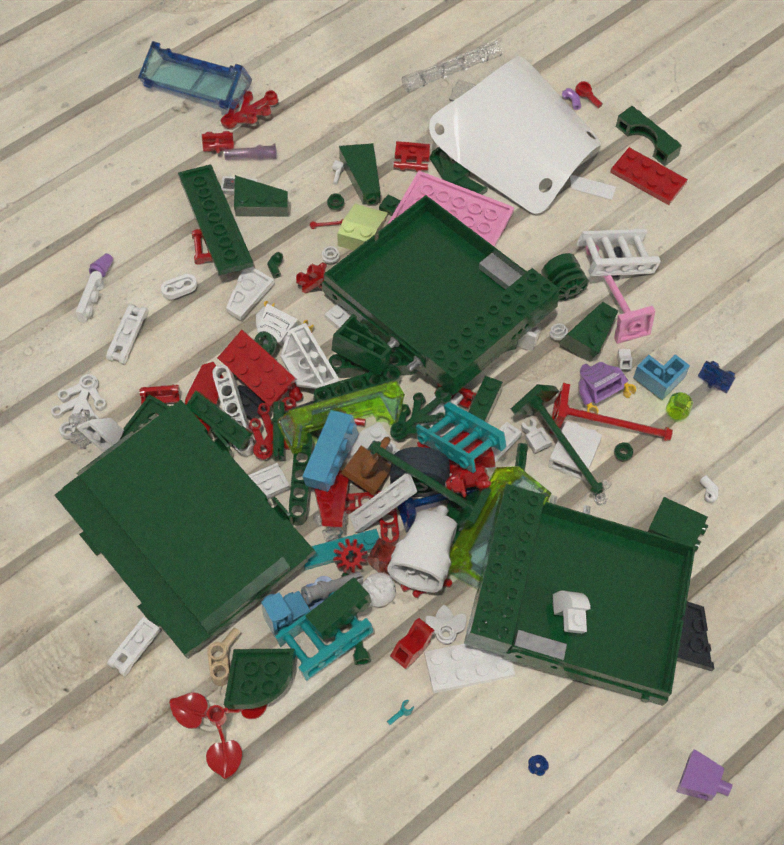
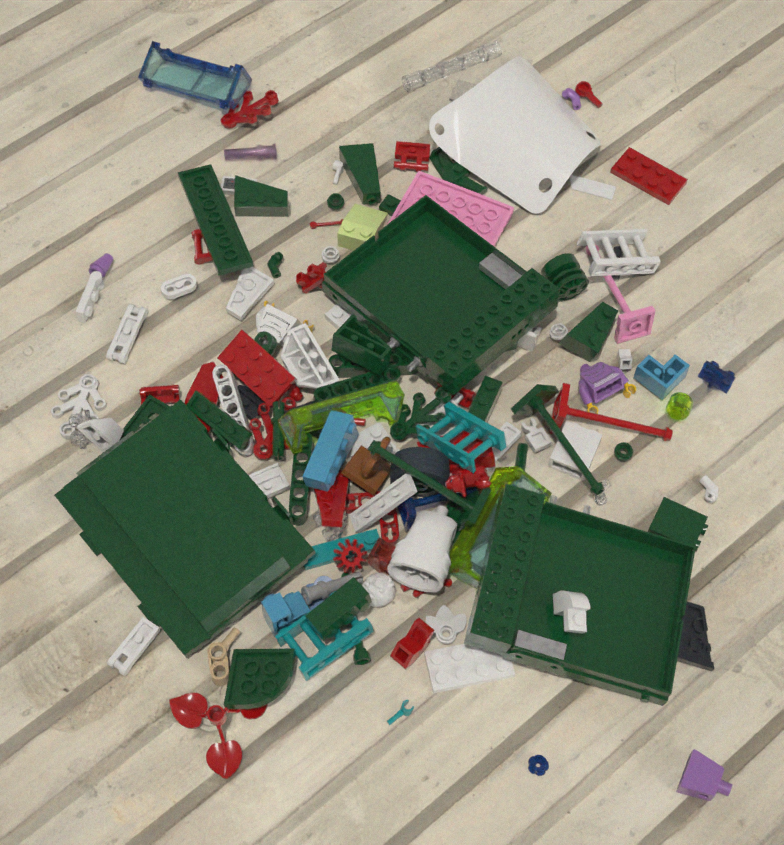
(217, 141): red hips -> none
(635, 123): dark green arch -> none

